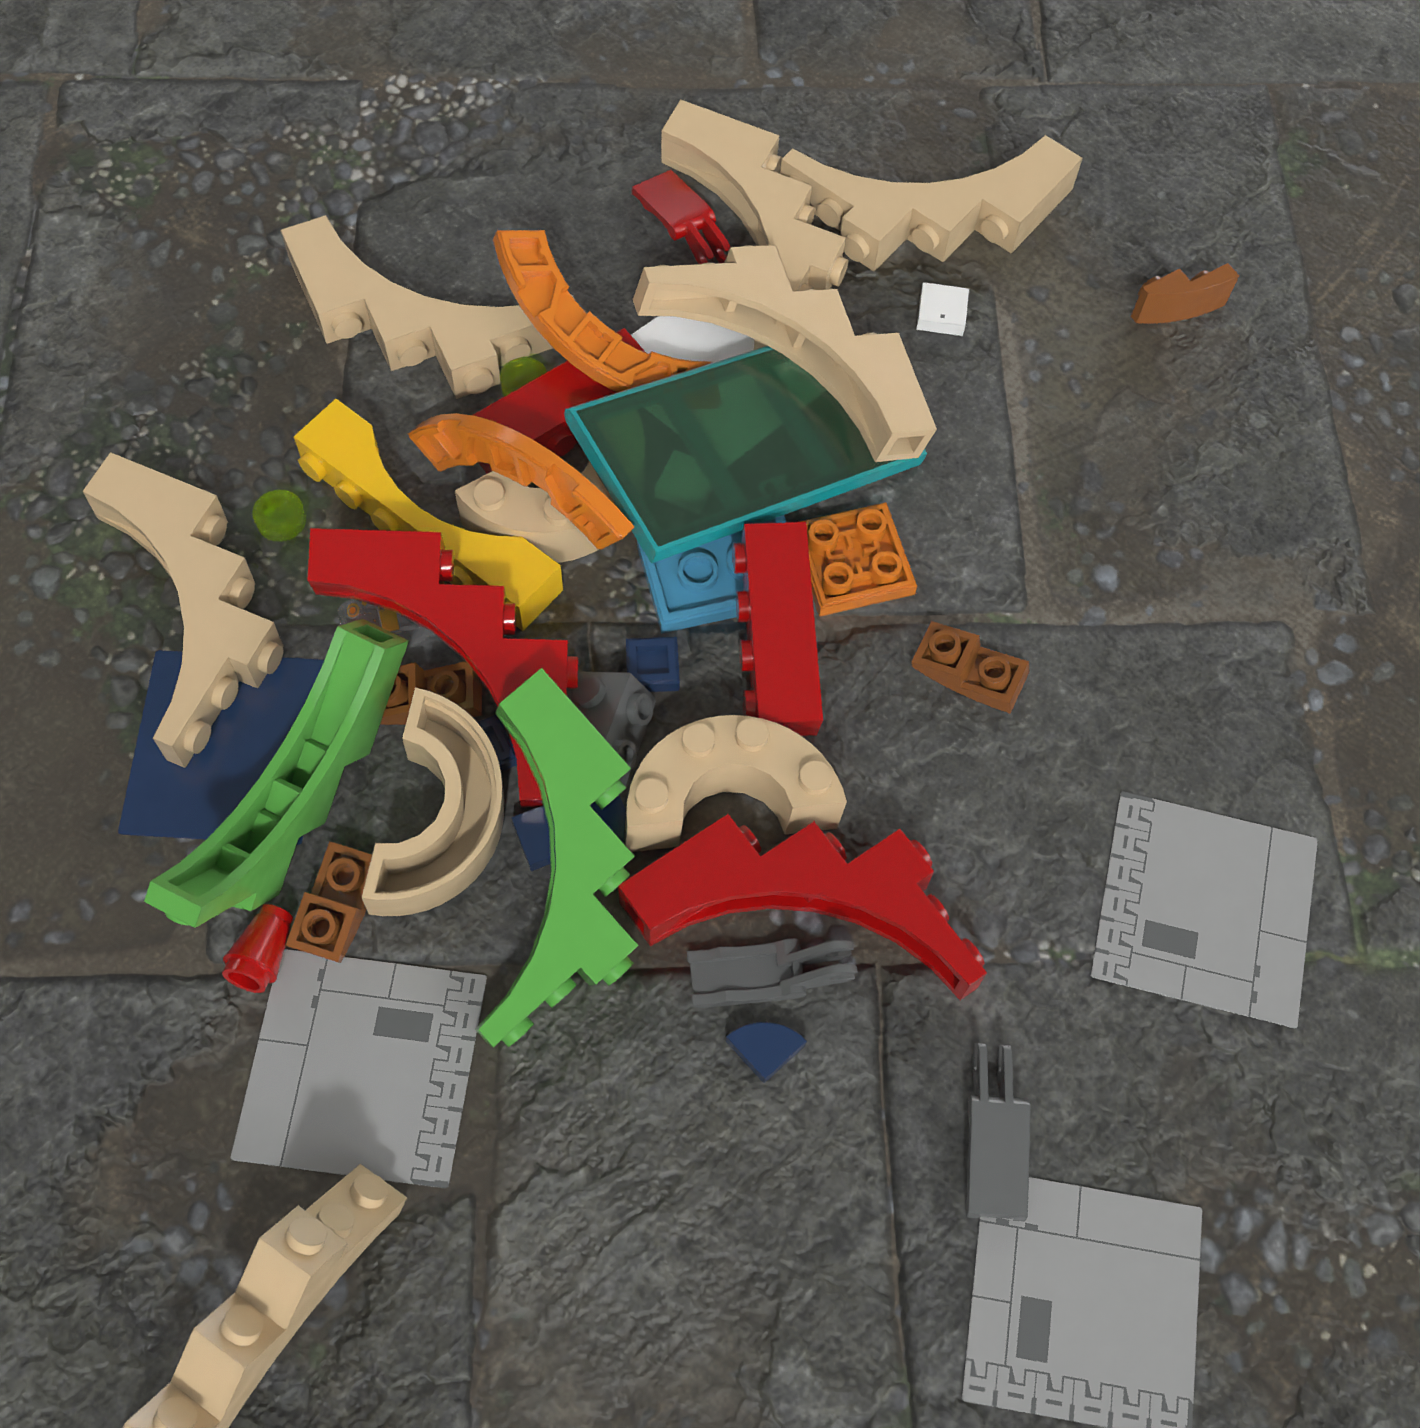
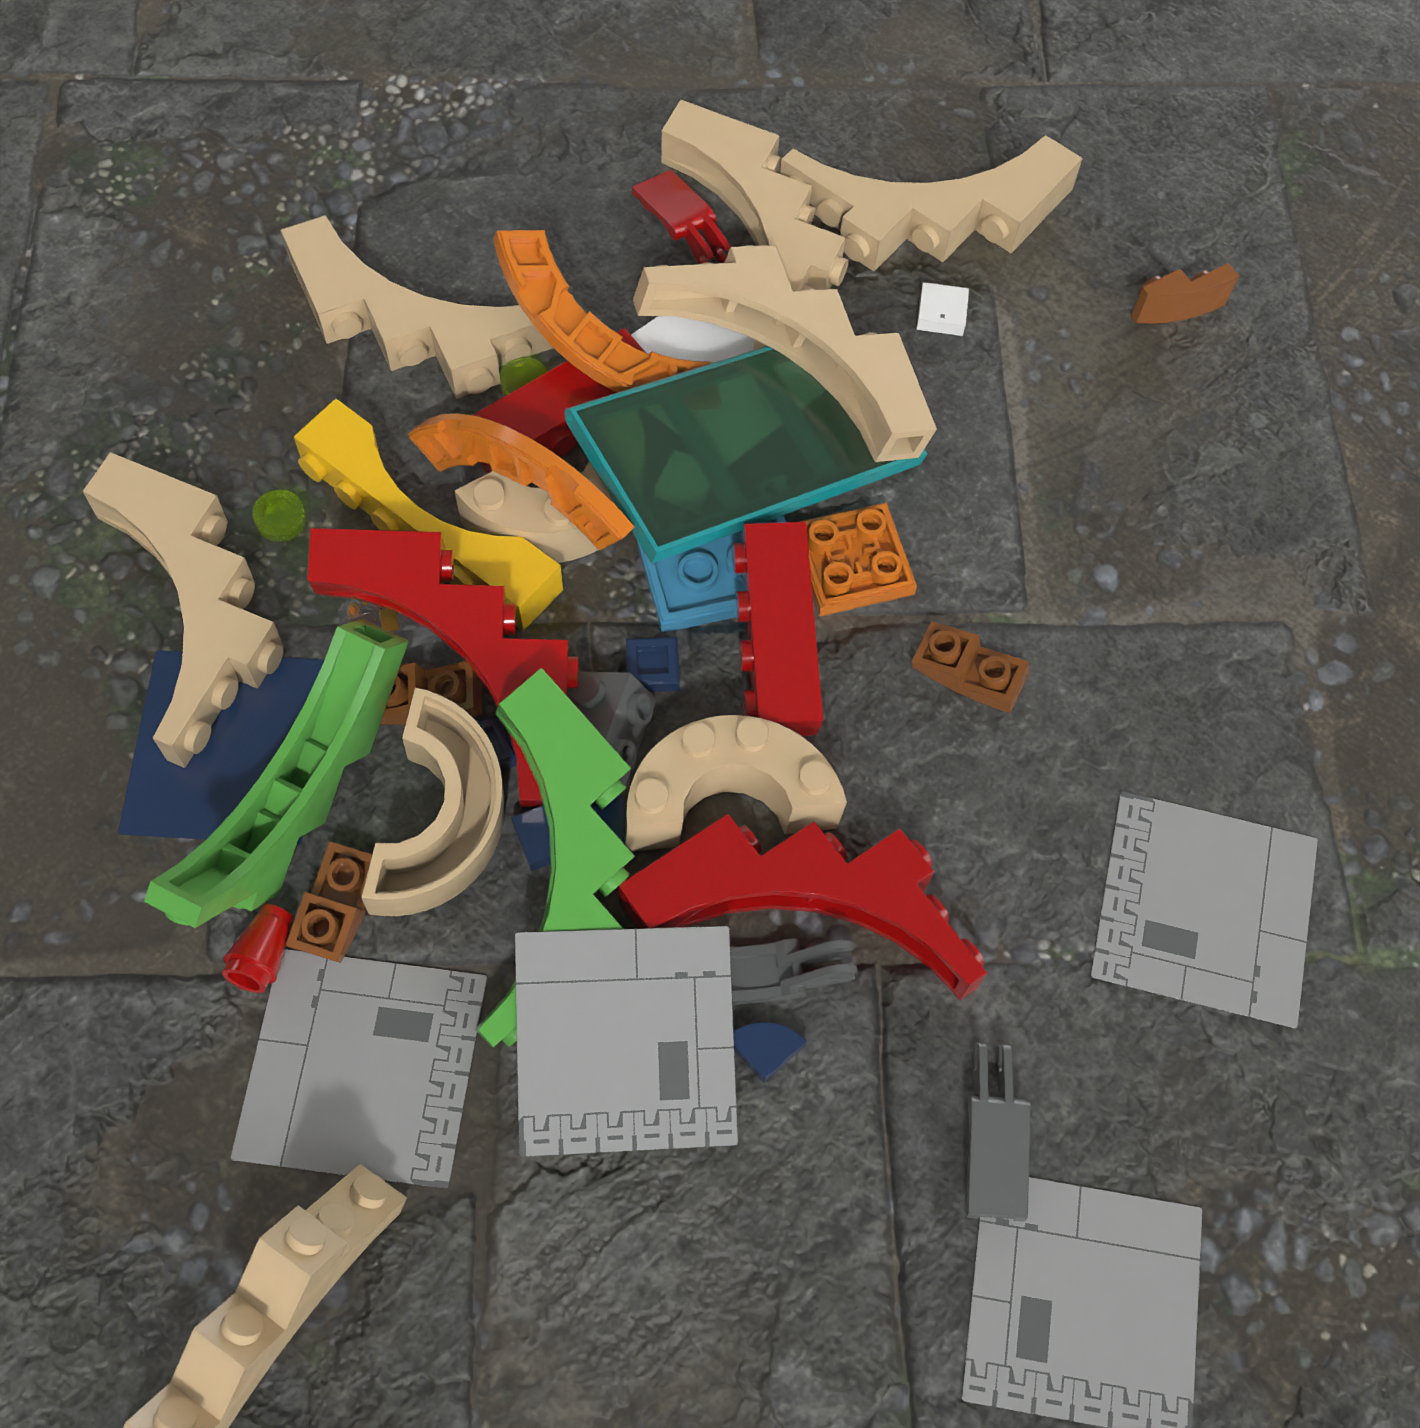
(624, 1040): none -> light grey sticker

